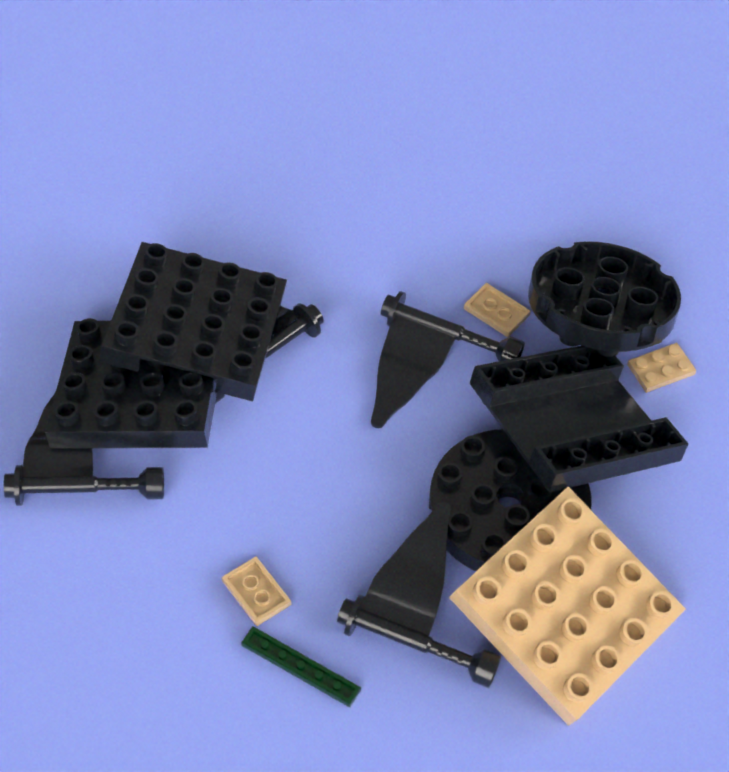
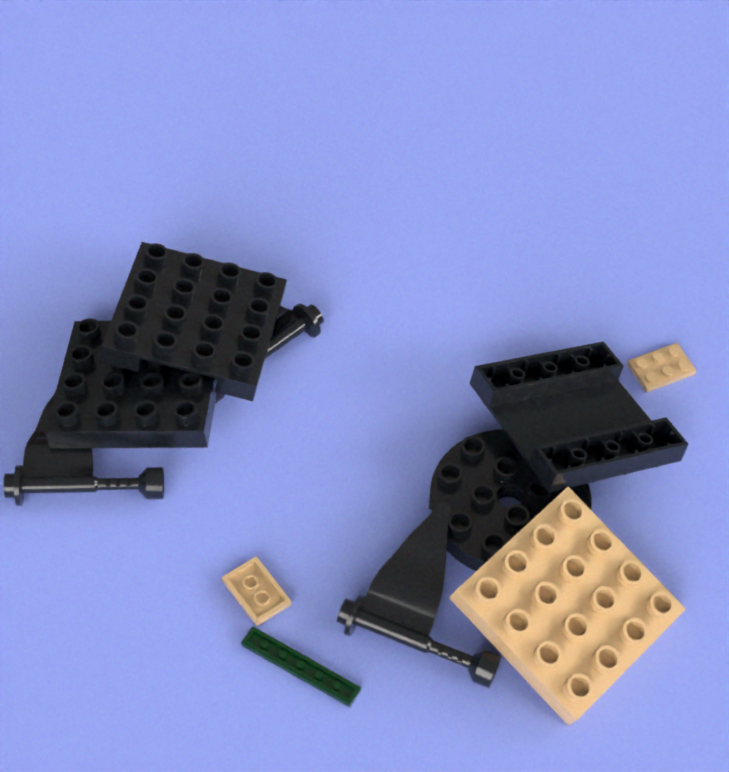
(416, 351): black flag -> none
(497, 309): tan plate -> none
(604, 297): black plate -> none

